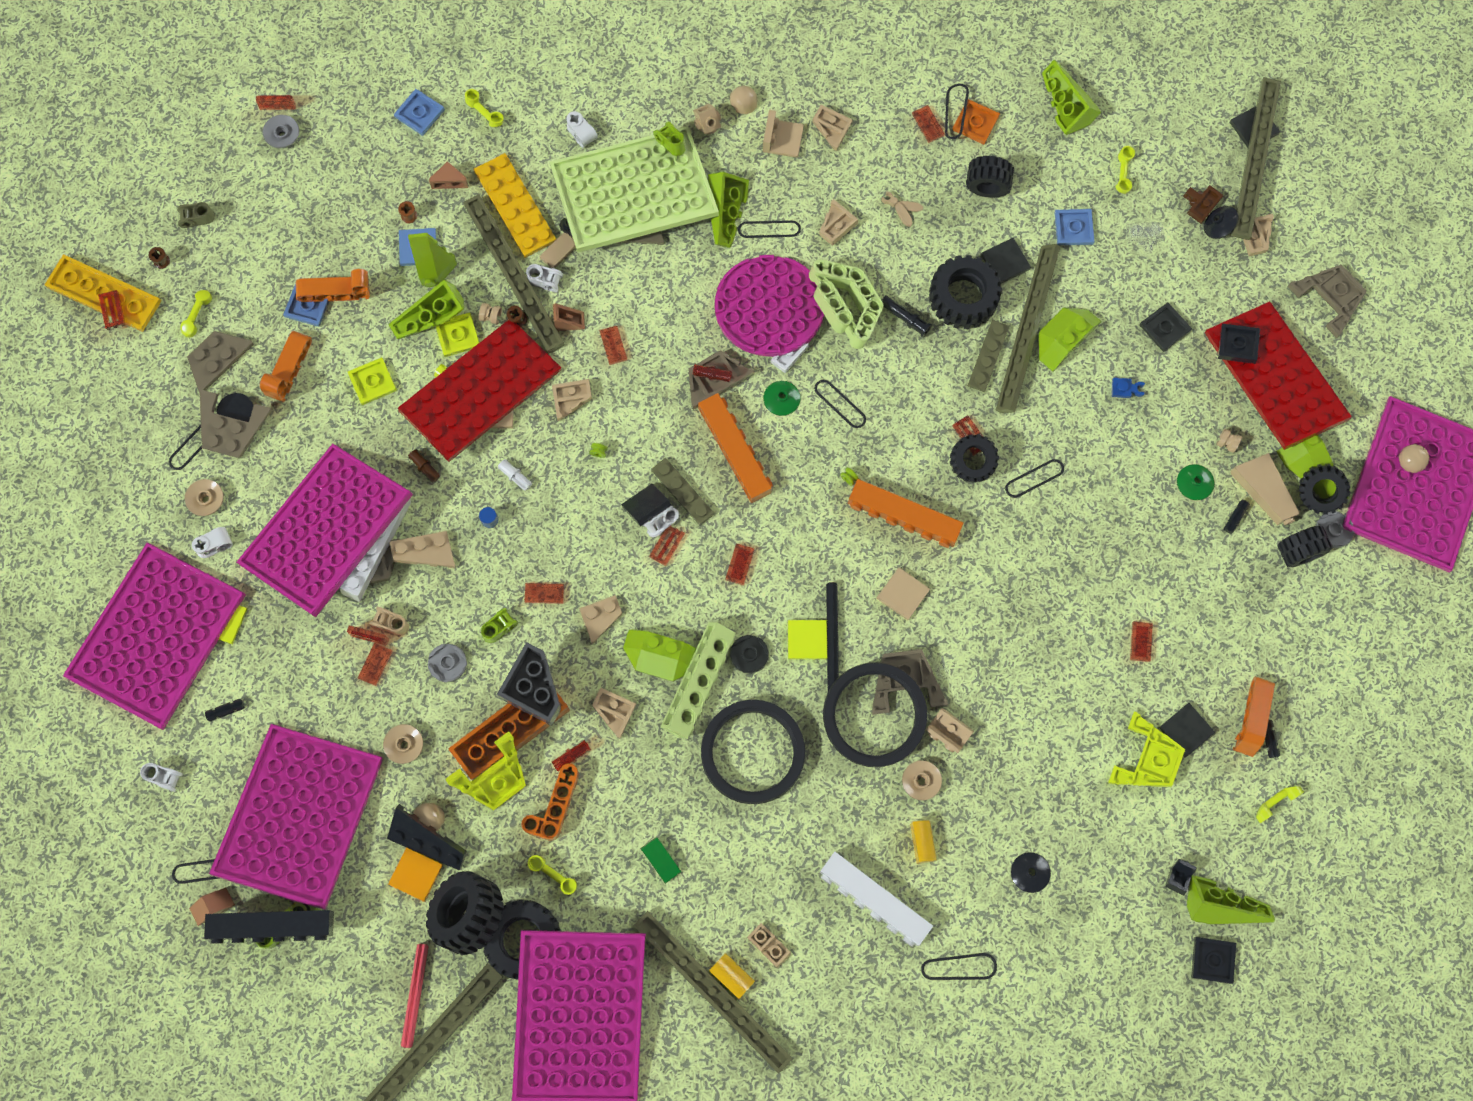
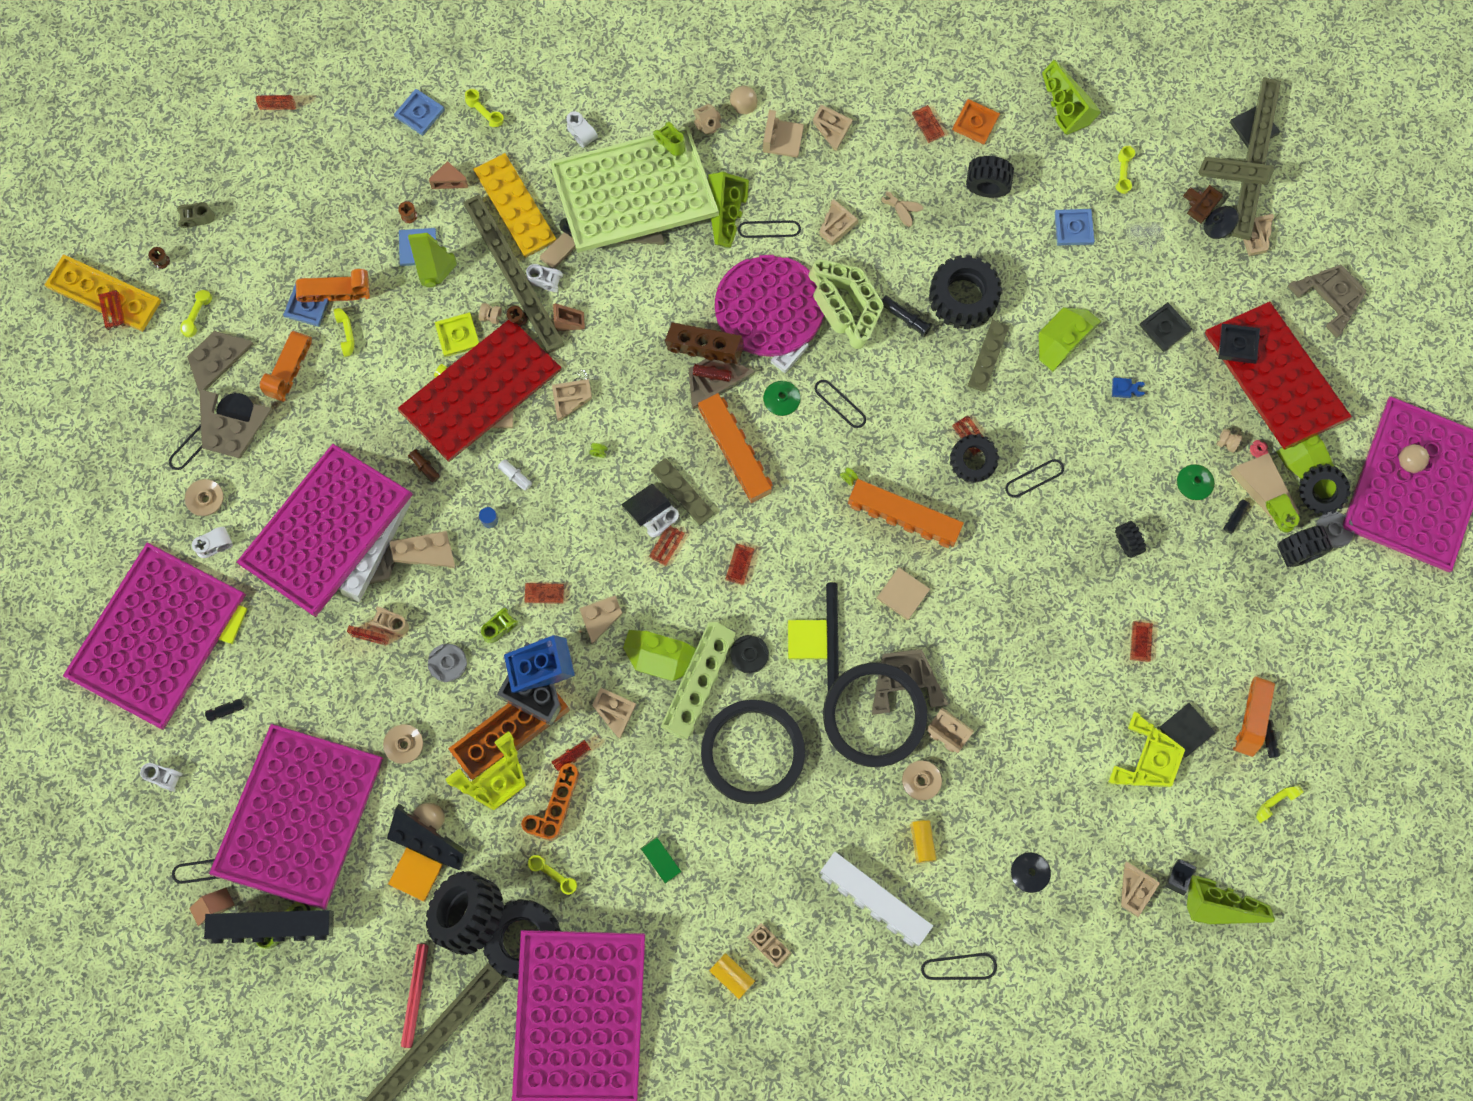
(277, 125): light grey dish -> none
(347, 346): none -> neon yellow bar
(372, 381): neon yellow tile -> none
(375, 664): clear red tile -> none
(432, 309): lime wedge -> none
(539, 664): none -> blue slope
(584, 375): none -> clear hand
(613, 345): clear red tile -> none
(697, 336): none -> reddish brown brick
(713, 992): olive plate -> none
(964, 111): black piece -> none
(1007, 260): pearl dark grey tile -> none
(1027, 329): olive plate -> none
(1130, 539): none -> black tyre
(1136, 889): none -> tan wing
(1213, 960): black tile -> none
(1236, 170): none -> olive plate
(1258, 444): none -> coral plate
(1281, 511): none -> lime piece

